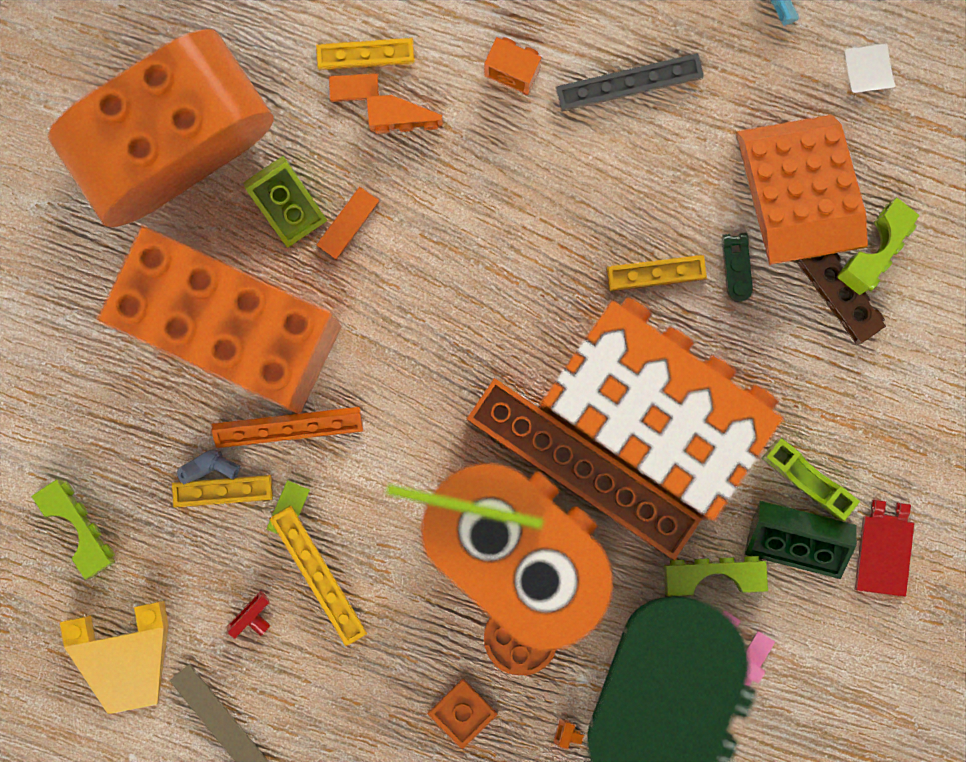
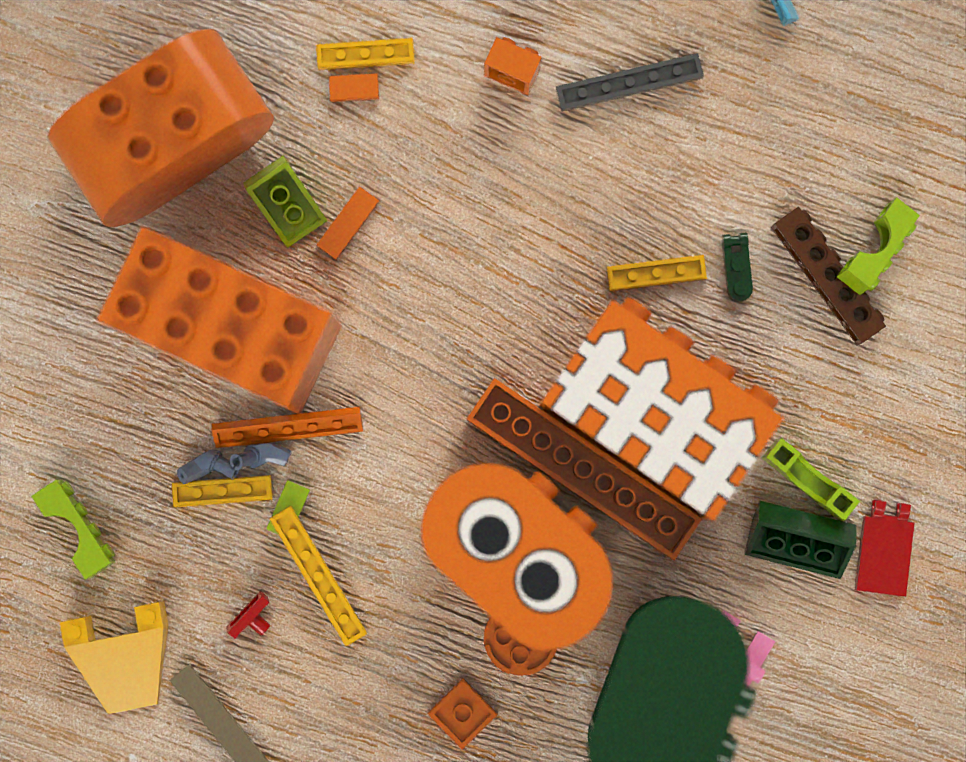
(259, 454): none -> sand blue arm
(391, 112): orange slope -> none
(464, 506): lime tile -> none
(565, 734): orange tile -> none
(747, 574): lime arch -> none
(804, 189): orange slope -> none
(869, 68): white sticker -> none

